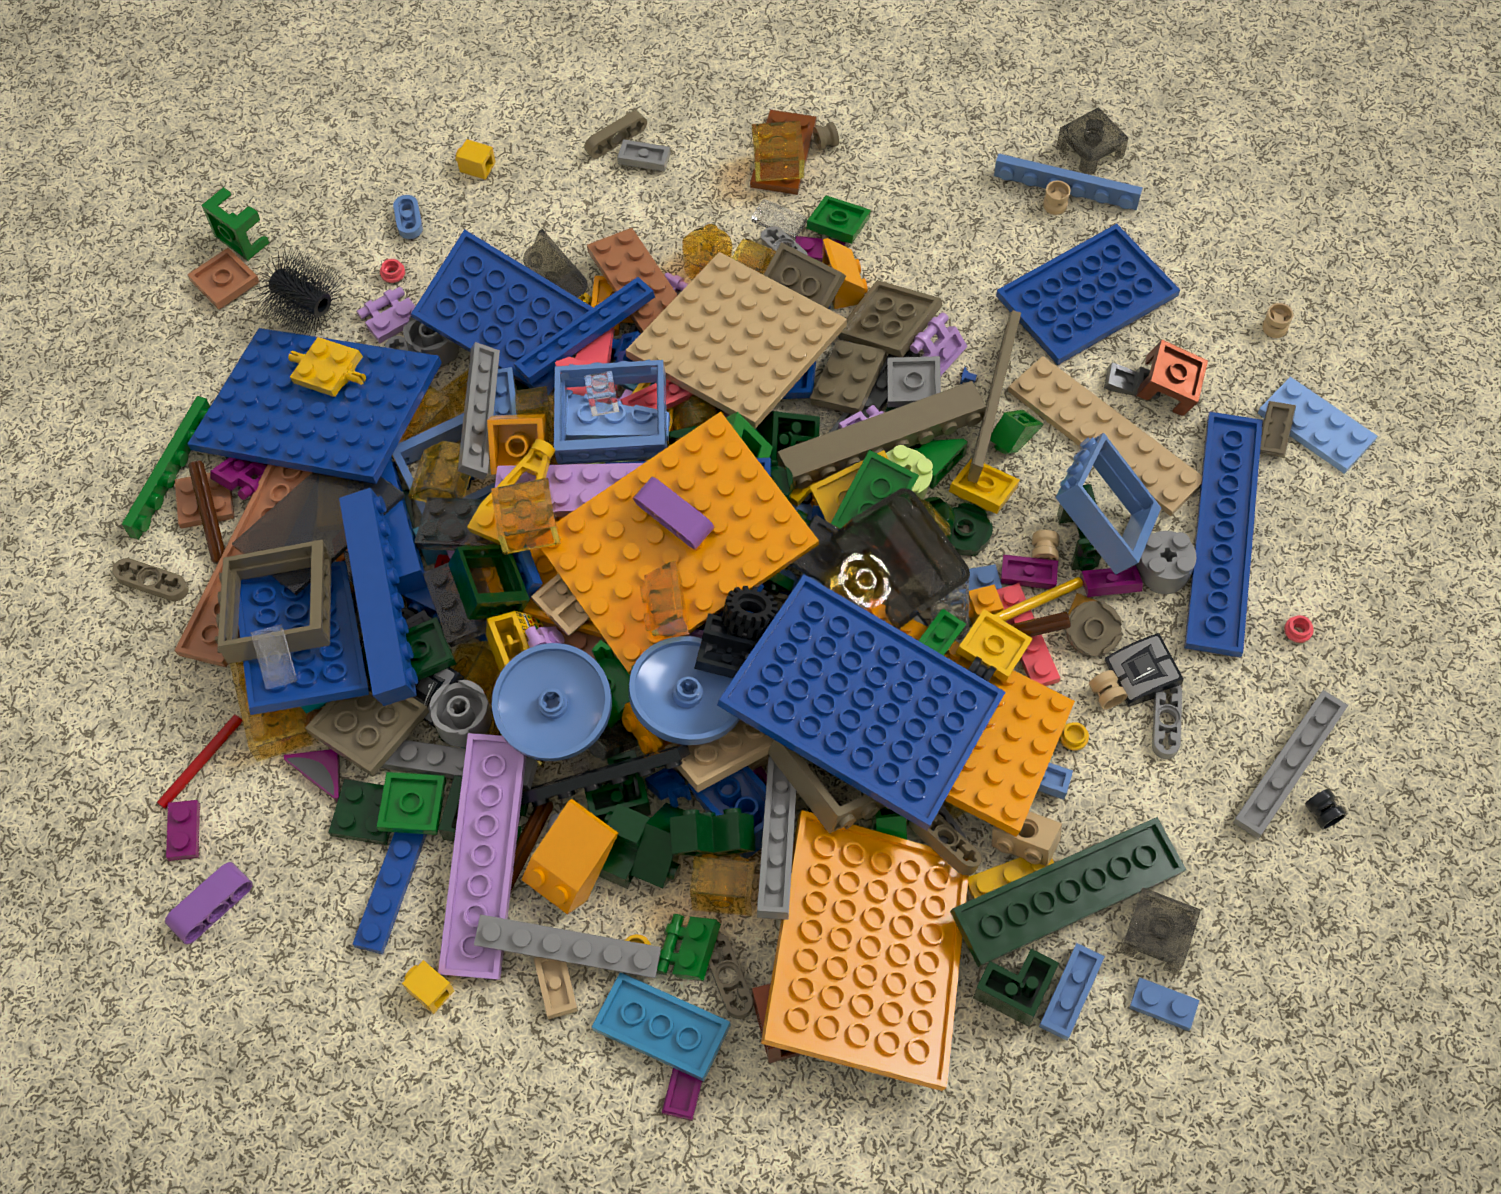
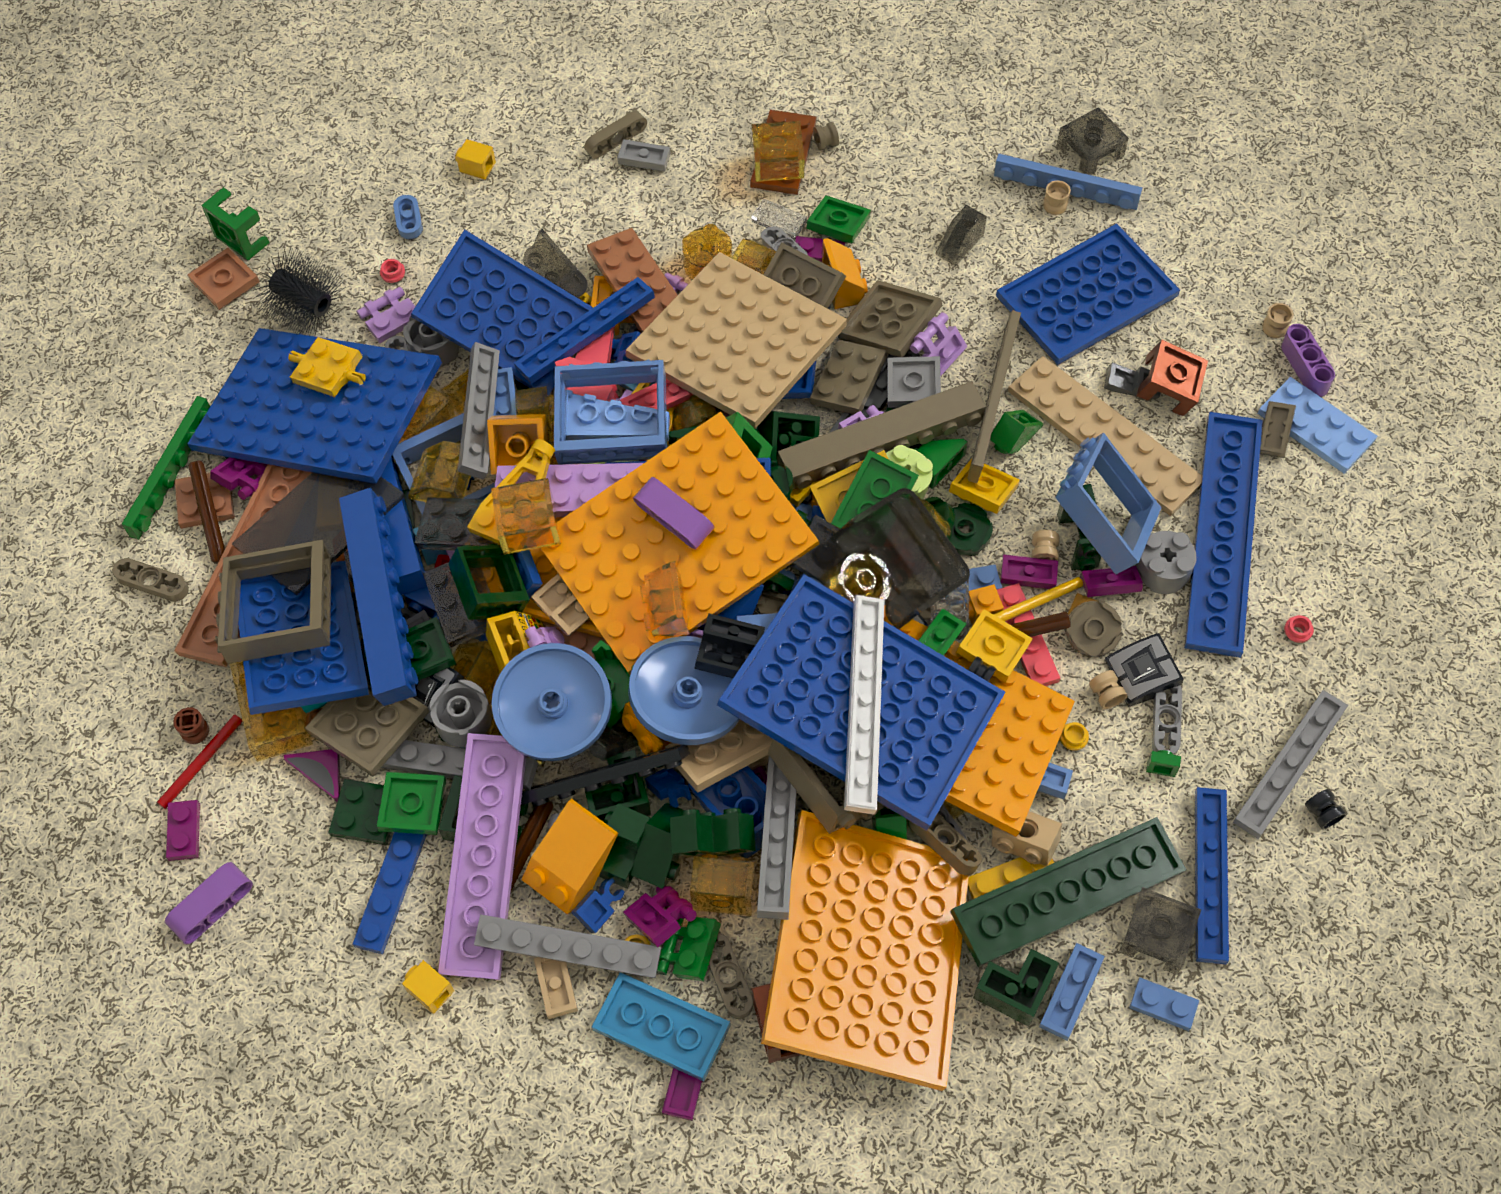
(191, 732): none -> copper wheel
(273, 656): clear plate -> none
(595, 906): none -> blue plate
(601, 393): clear brick -> none
(654, 921): none -> magenta plate
(745, 600): black tyre -> none
(864, 706): none -> white tile
(962, 235): none -> clear smoke slope
(967, 377): blue piece -> none
(1163, 763): none -> green plate
(1211, 876): none -> blue plate
(1308, 359): none -> medium lavender beam

